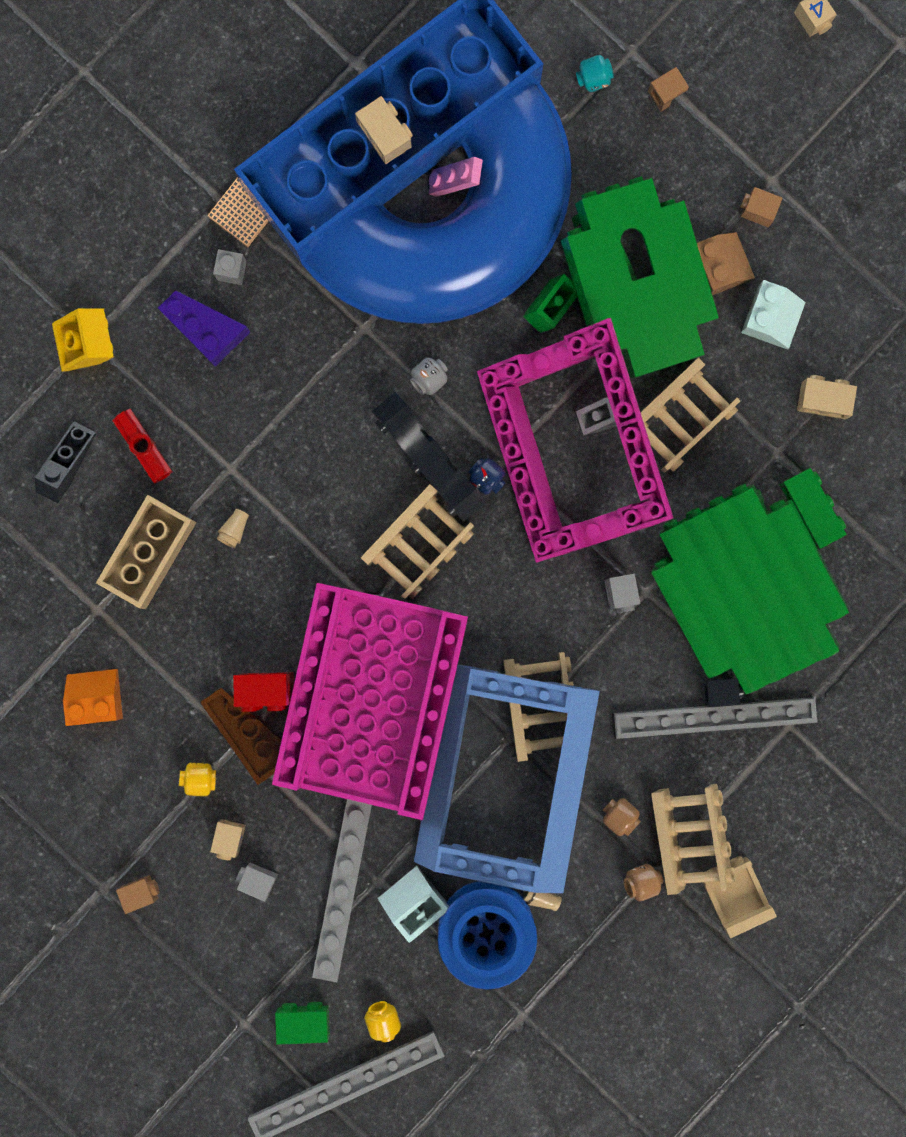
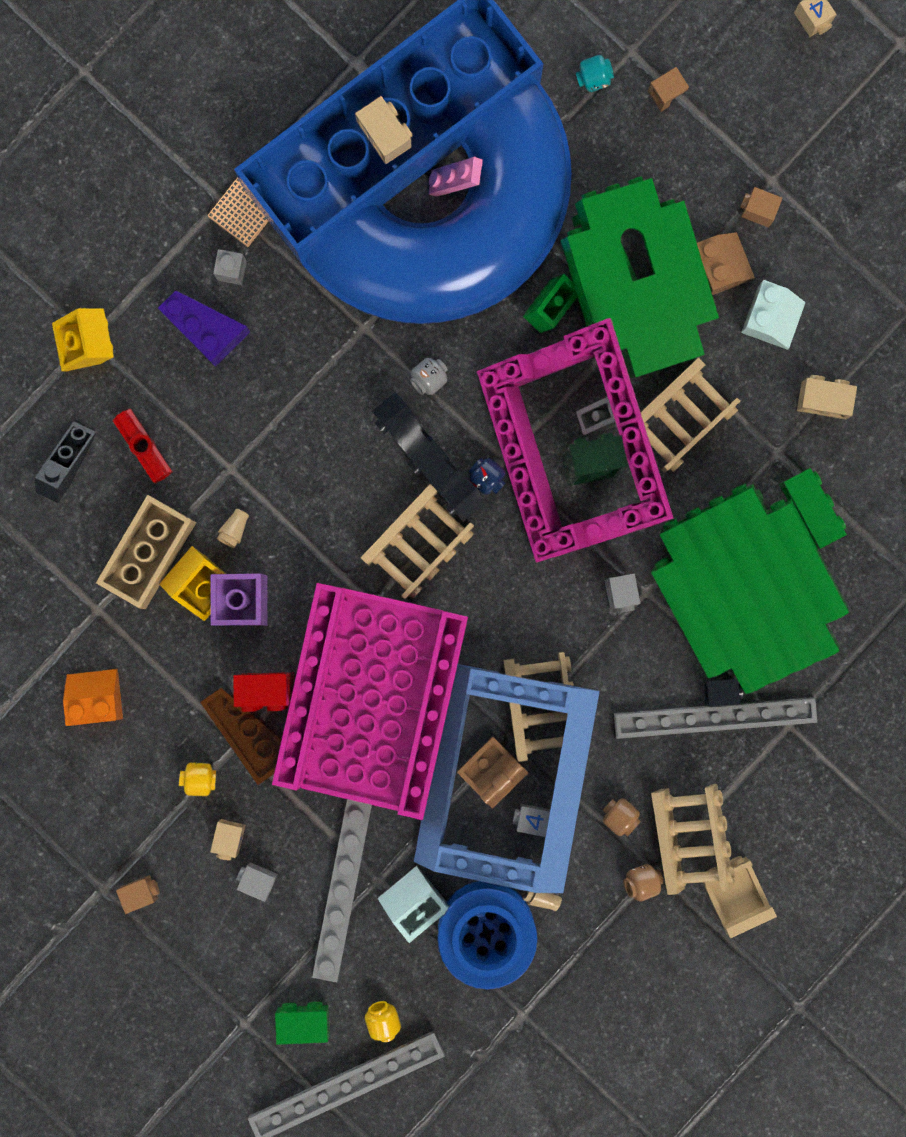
(191, 582): none -> yellow slope
(239, 600): none -> medium lavender slope
(492, 772): none -> medium nougat plate
(531, 820): none -> light grey brick
(594, 460): none -> clear green brick

